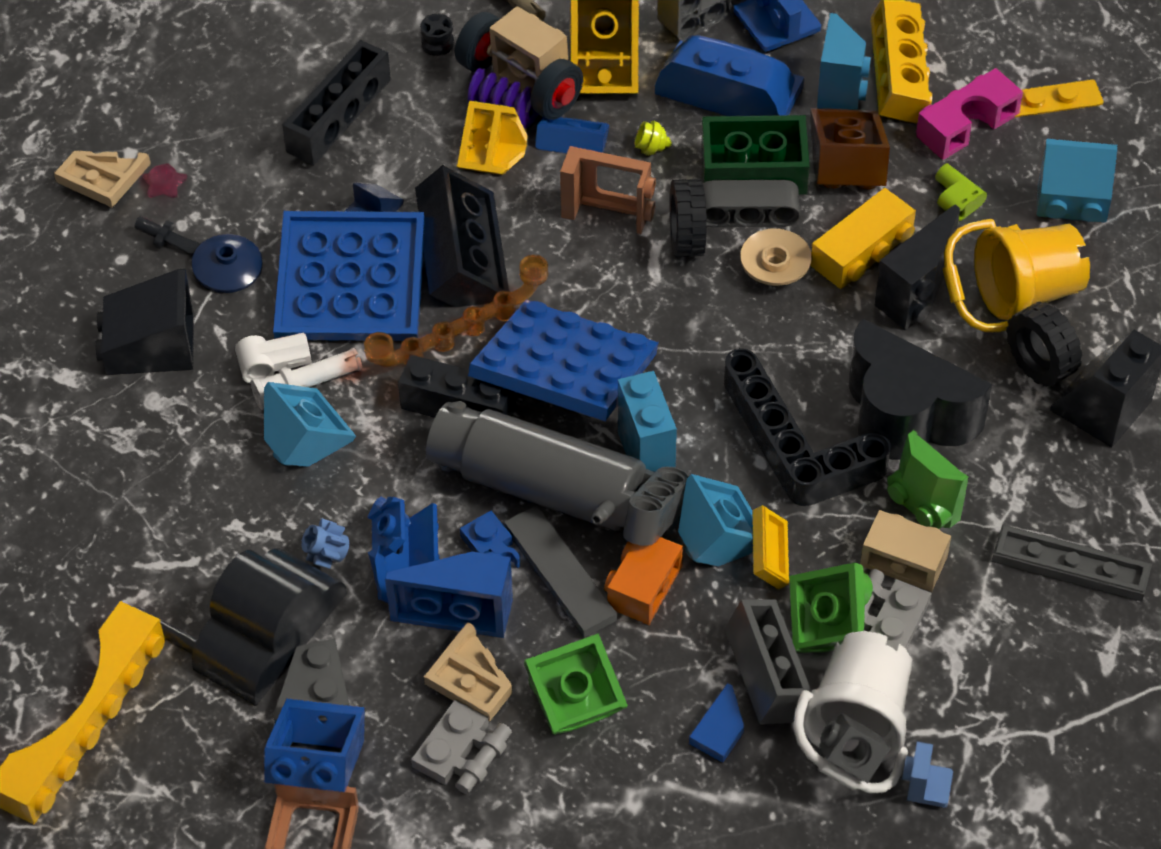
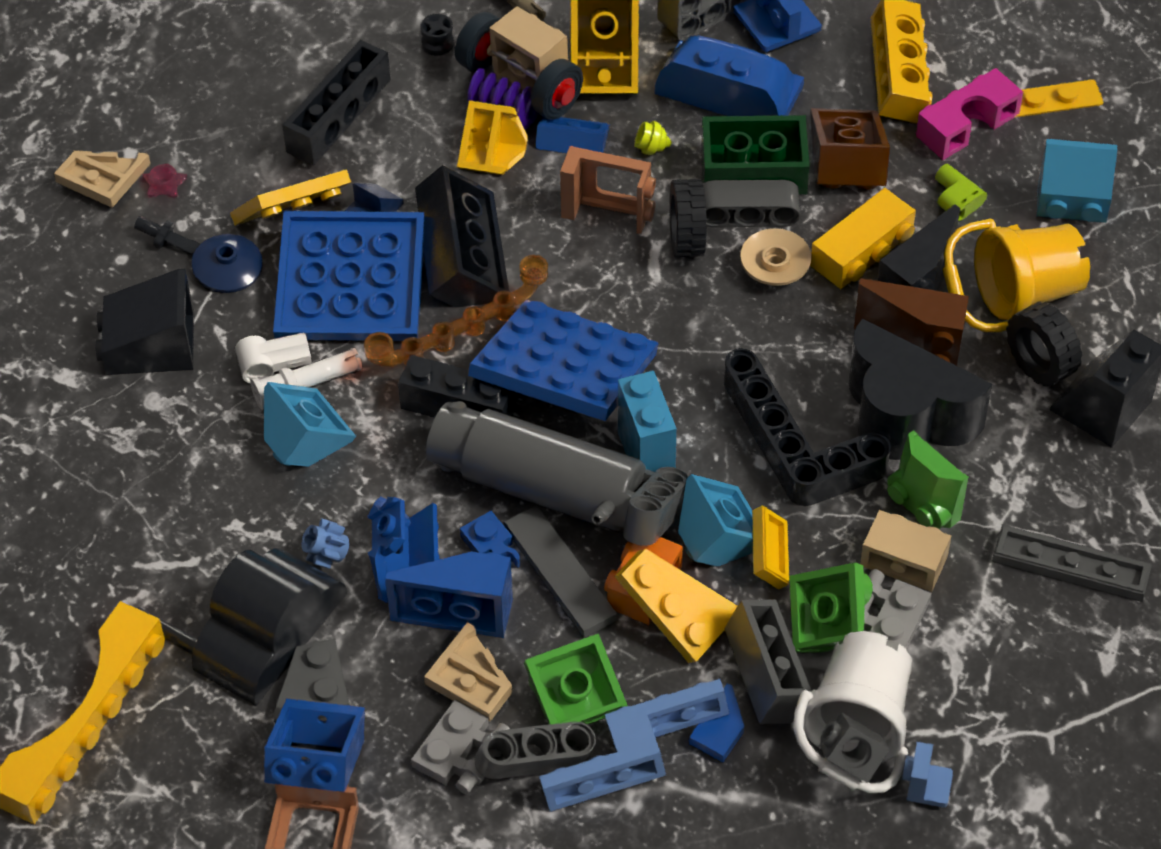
(293, 196): none -> yellow wing
(521, 761): none -> dark grey beam
(635, 744): none -> medium blue bracket
(676, 603): none -> yellow wing
(842, 67): dark azure slope -> none
(915, 314): none -> reddish brown slope

